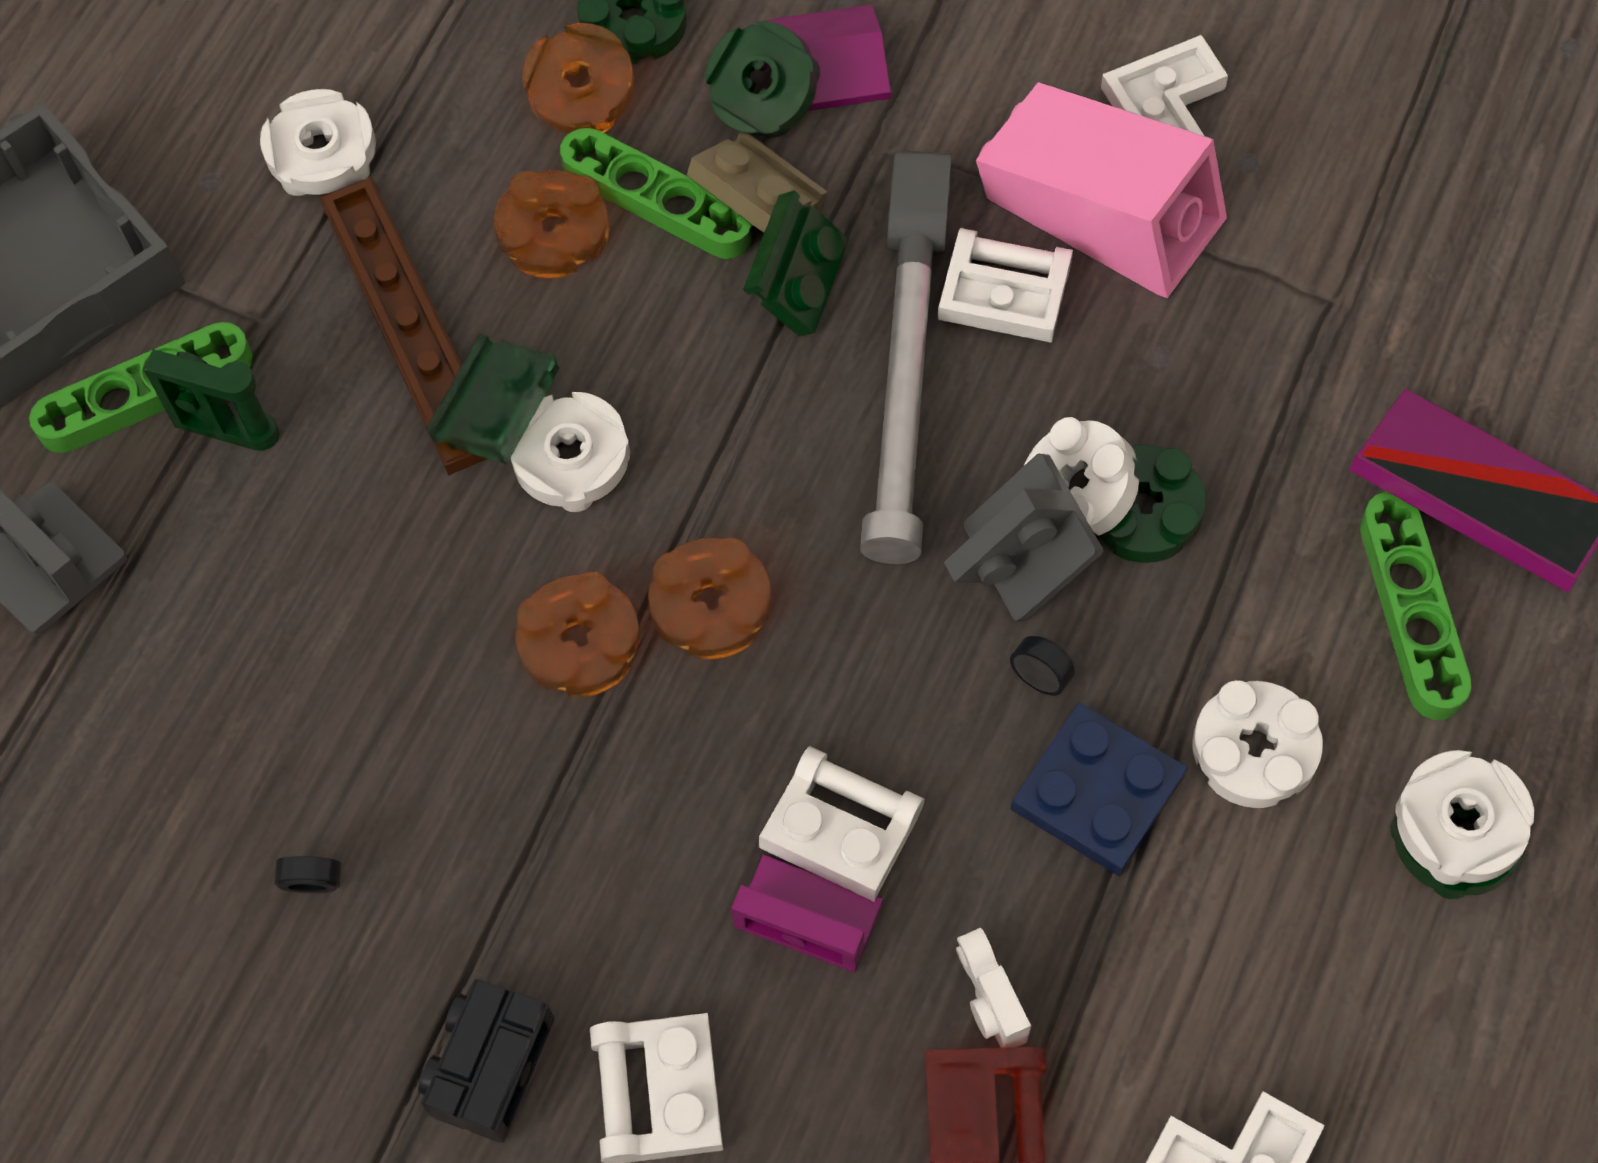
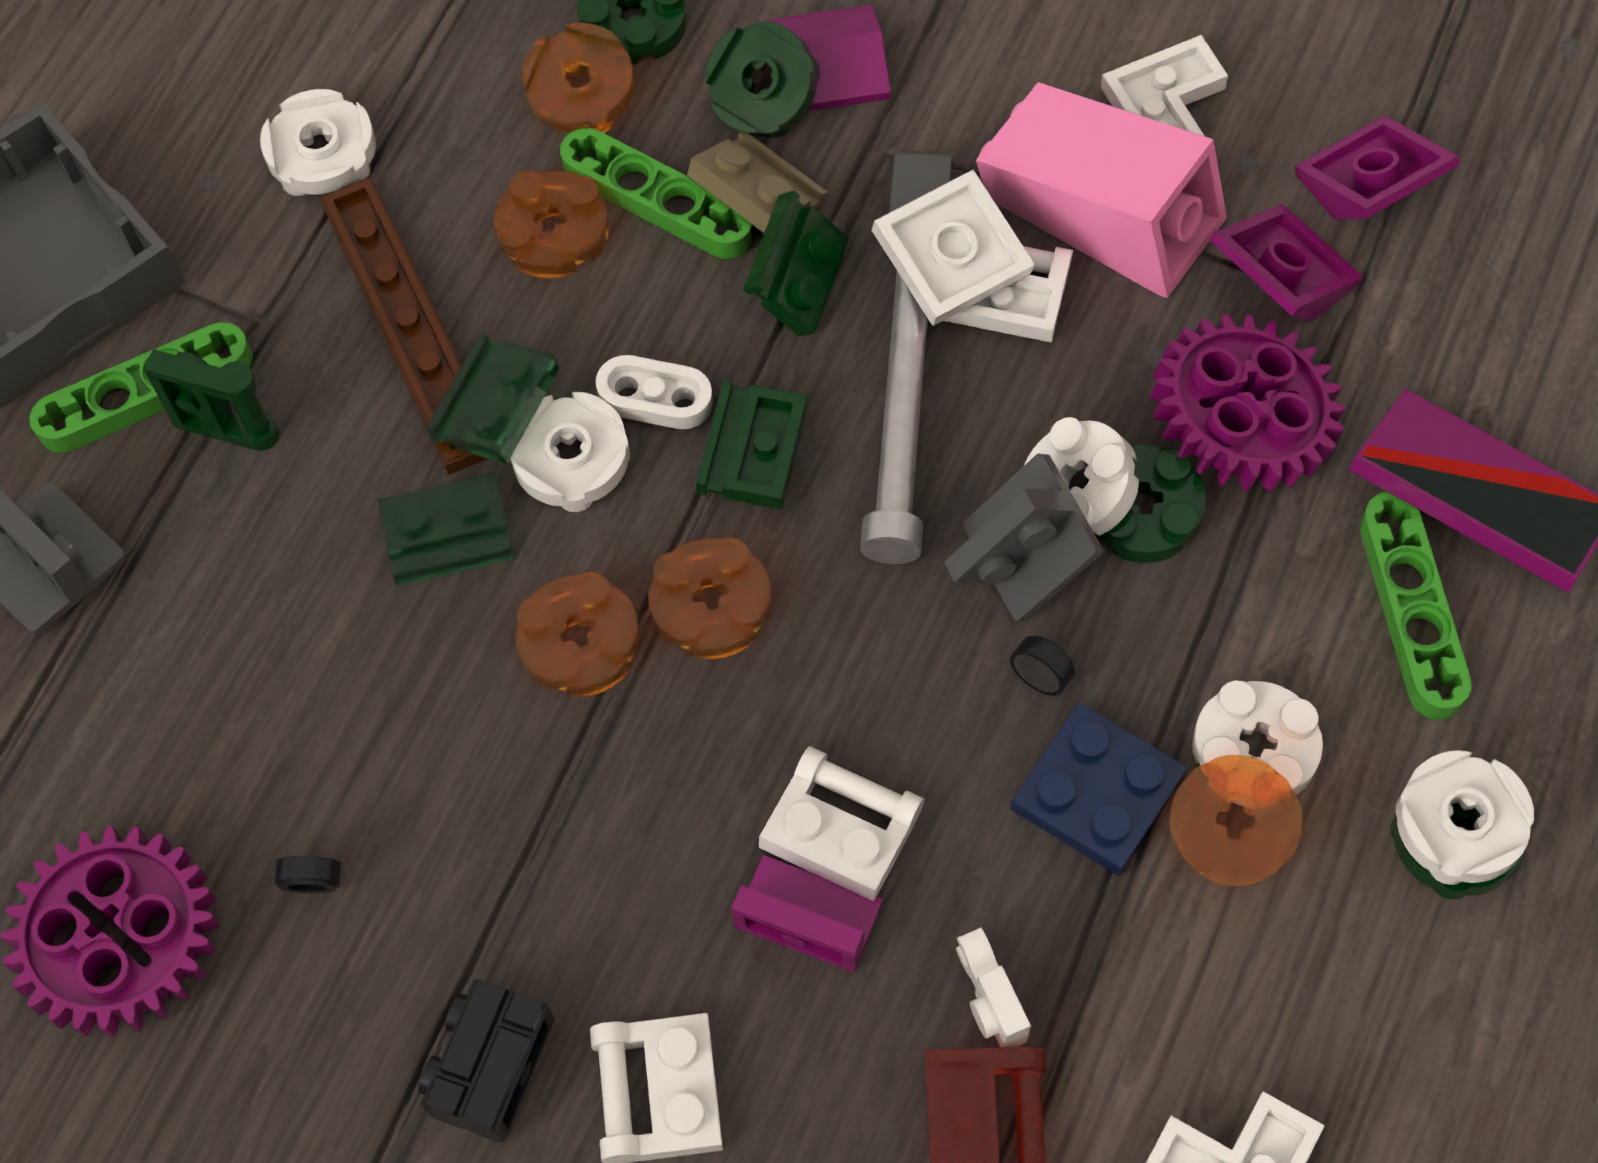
(67, 975): none -> magenta gear
(446, 529): none -> clear green plate
(658, 389): none -> white plate
(752, 444): none -> dark green plate
(952, 247): none -> white plate
(1247, 403): none -> magenta gear
(1259, 849): none -> clear orange plate
(1288, 261): none -> magenta slope
(1373, 169): none -> magenta slope

